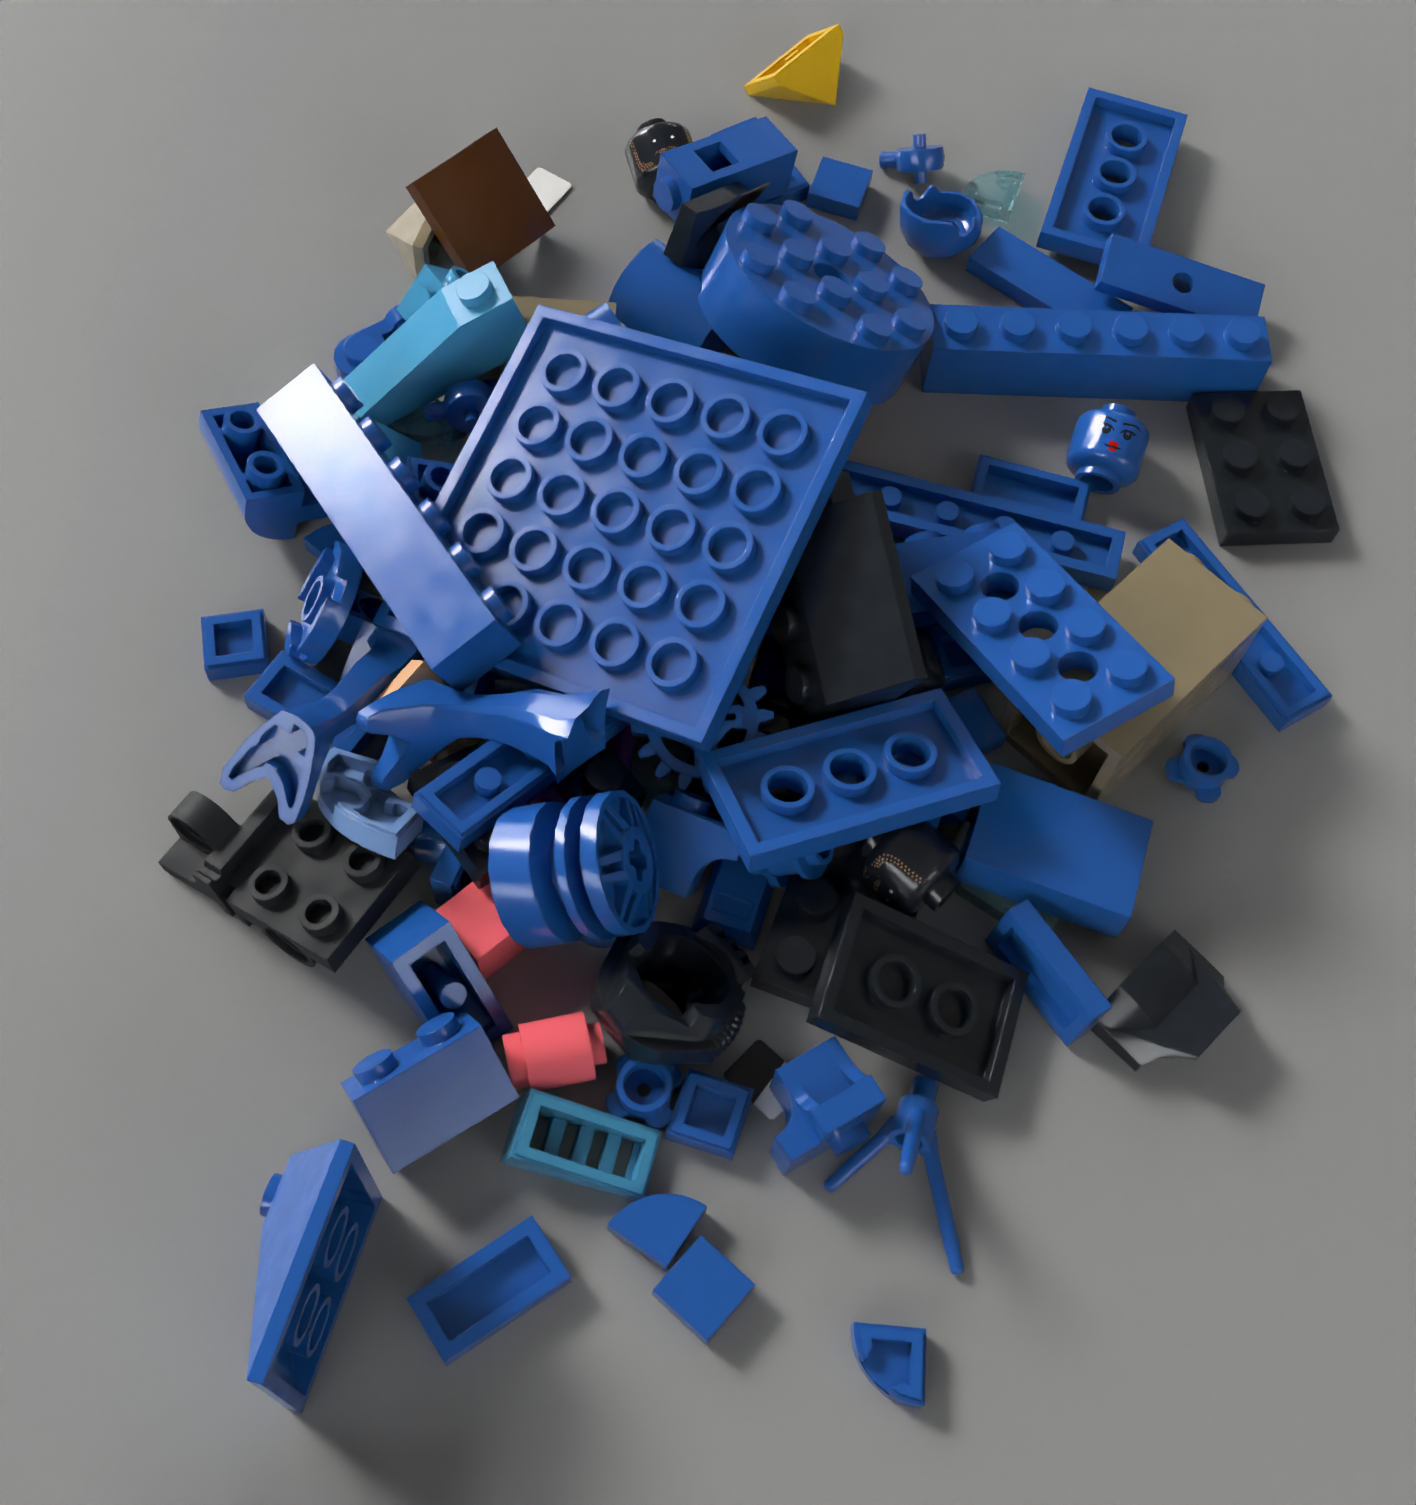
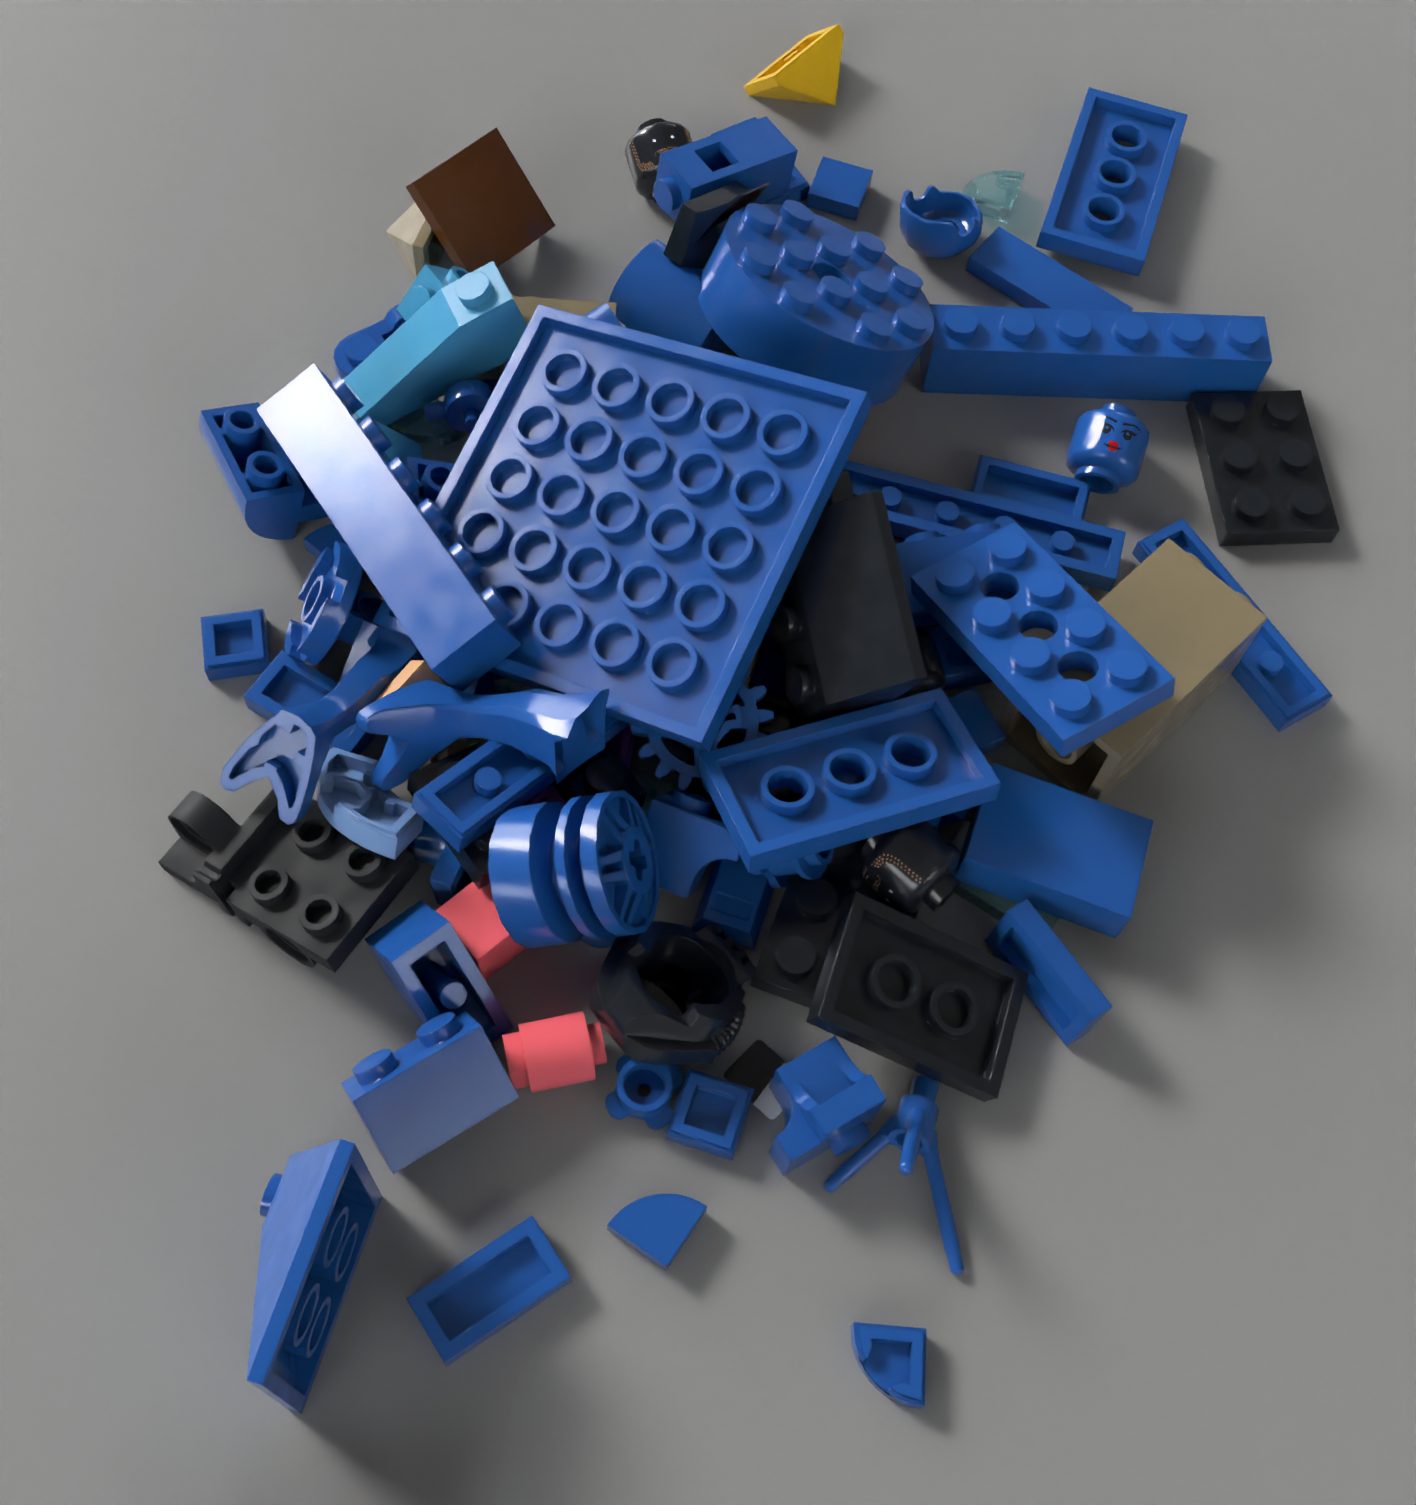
(548, 187): white sticker -> none
(573, 1170): dark azure slope -> none
(703, 1289): blue tile -> none
(915, 159): blue piece -> none
(1167, 1006): black slope -> none
(1173, 282): blue tile -> none
(1210, 754): blue plate -> none

